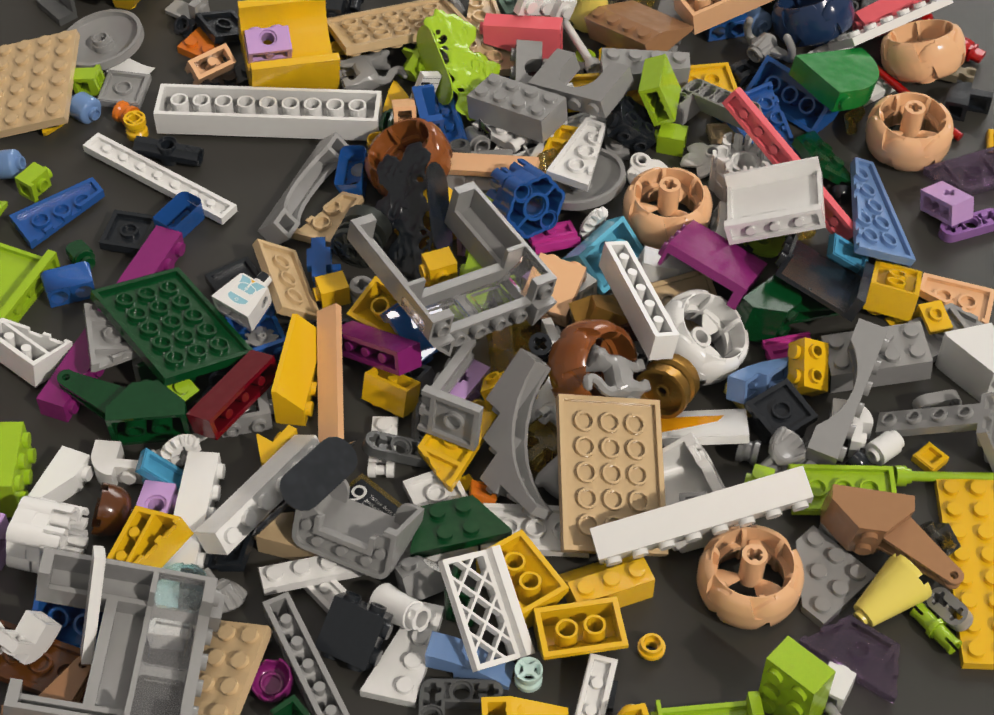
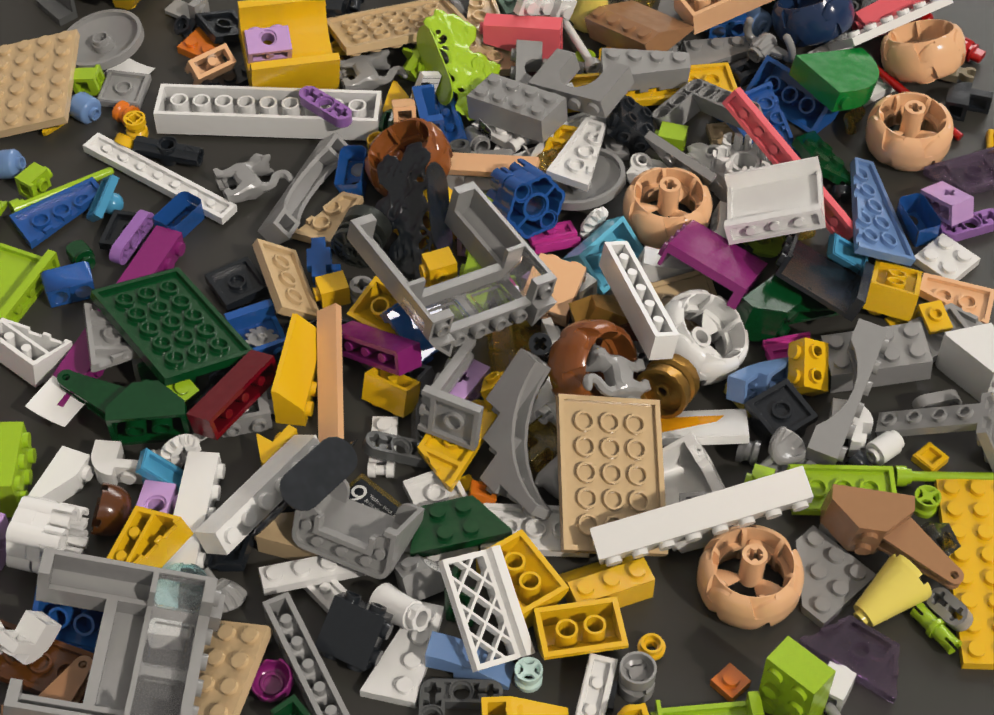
(16, 204): none -> lime piece
(46, 400): none -> white sticker
(93, 604): white tile -> none
(105, 199): none -> dark azure tile
(124, 140): none -> yellow tile
(131, 237): none -> medium lavender beam
(244, 299): white torso -> none
(246, 178): none -> light grey animal
(313, 99): none -> medium lavender beam
(637, 677): none -> light grey wheel
(659, 90): lime brick -> none
(676, 158): none -> light grey wing
(716, 50): none -> light grey wing
(730, 683): none -> orange plate
(920, 208): none -> blue piece
(926, 501): none -> lime wheel
(946, 258): none -> white plate

